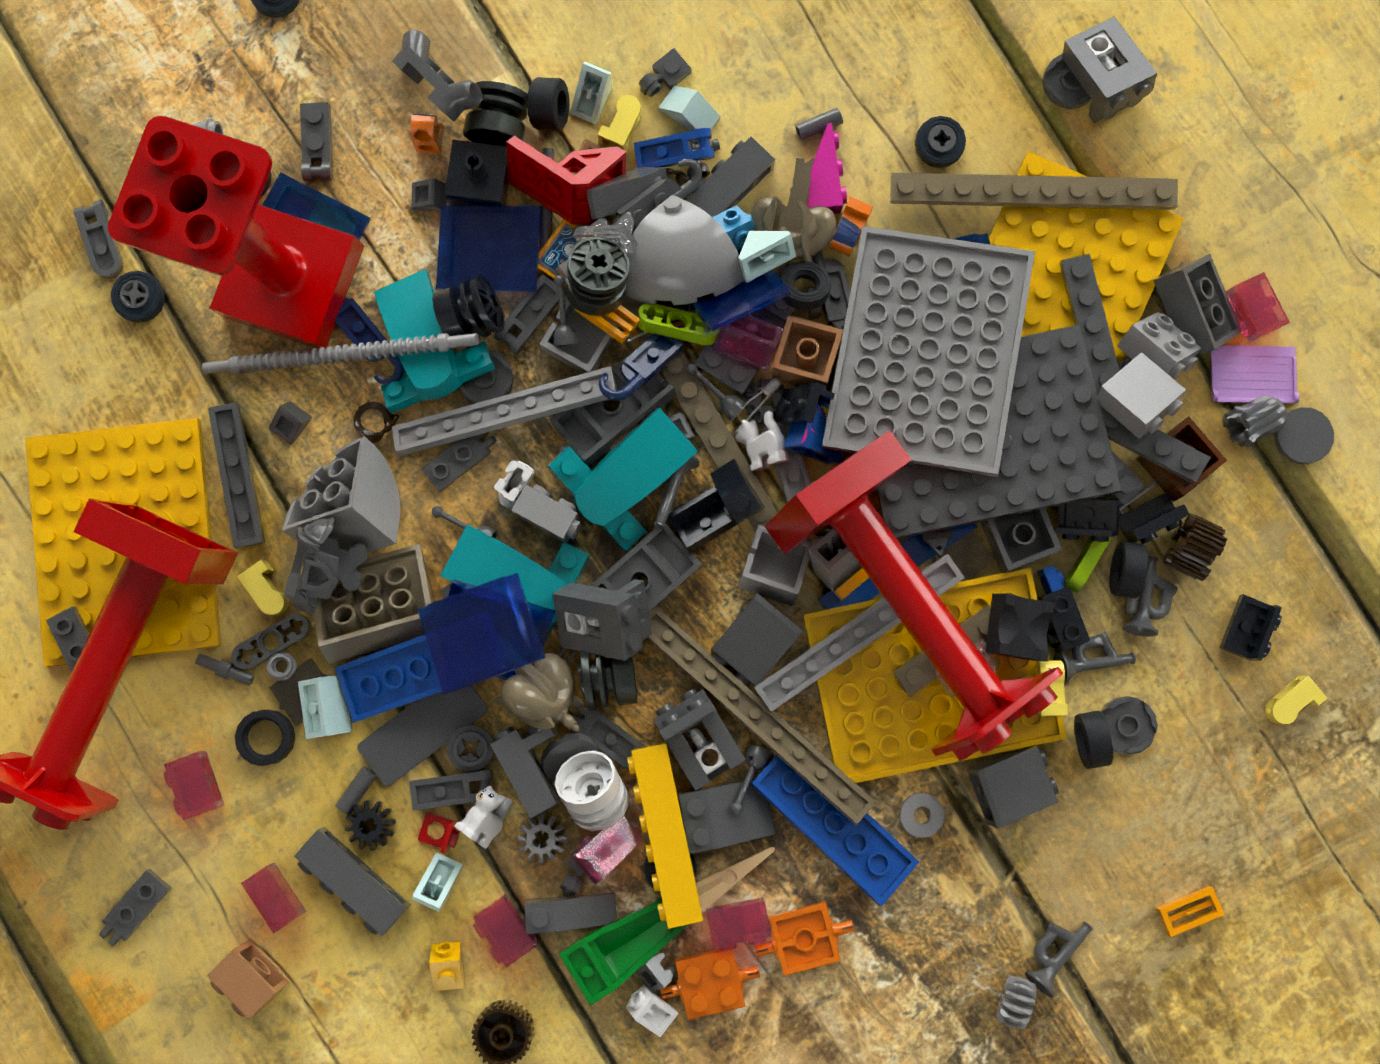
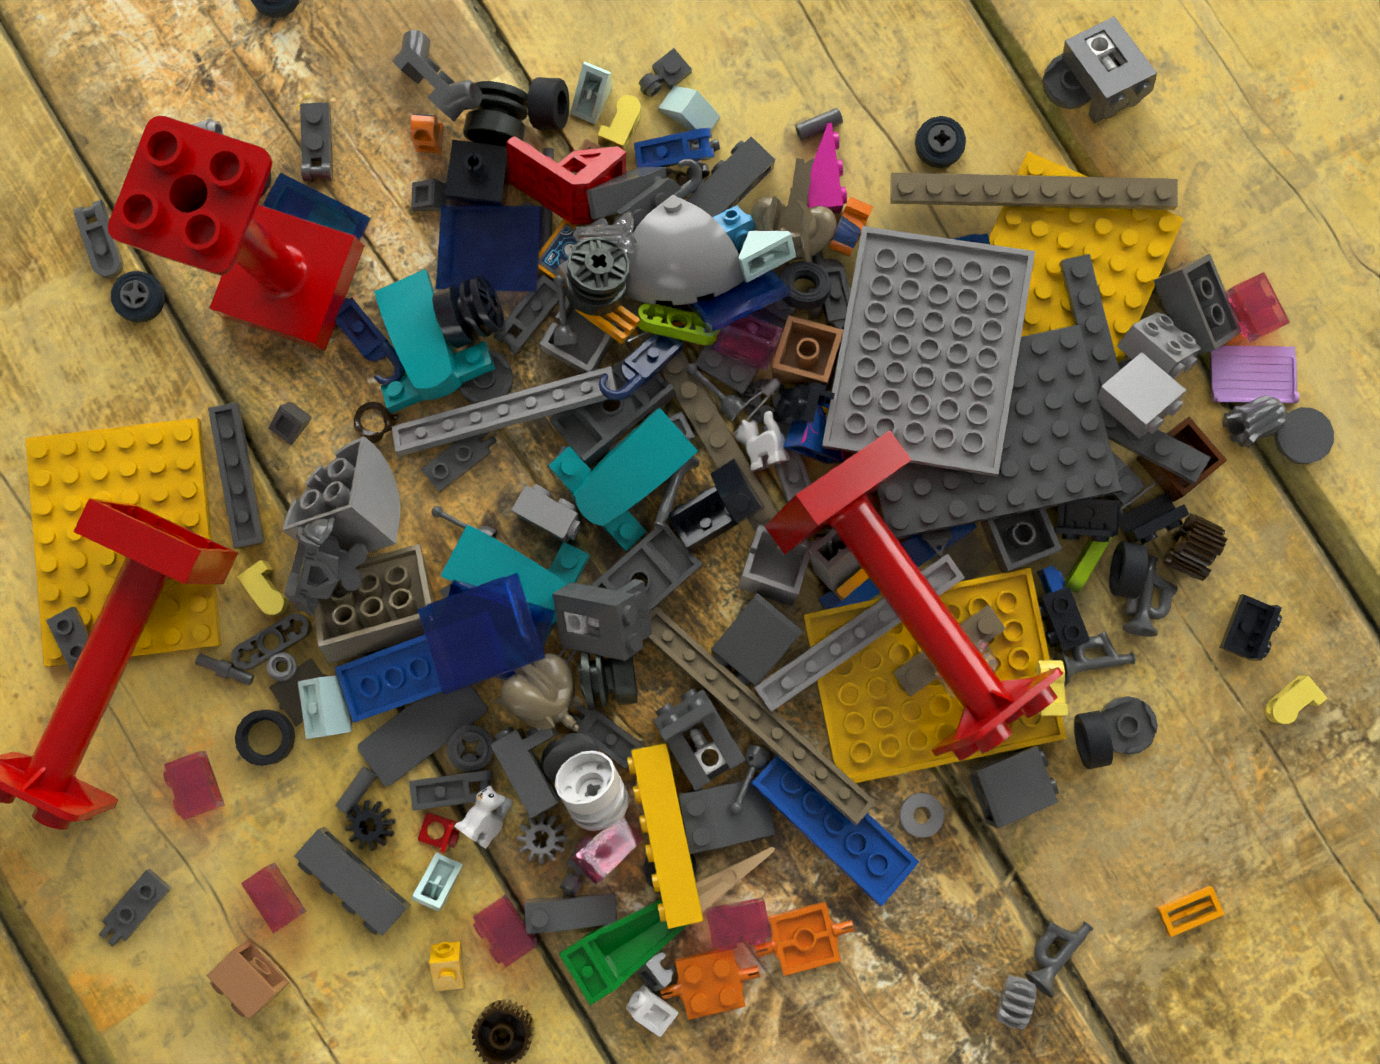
(237, 365): light grey hose -> none
(512, 485): white animal -> none
(1019, 627): black brick -> none

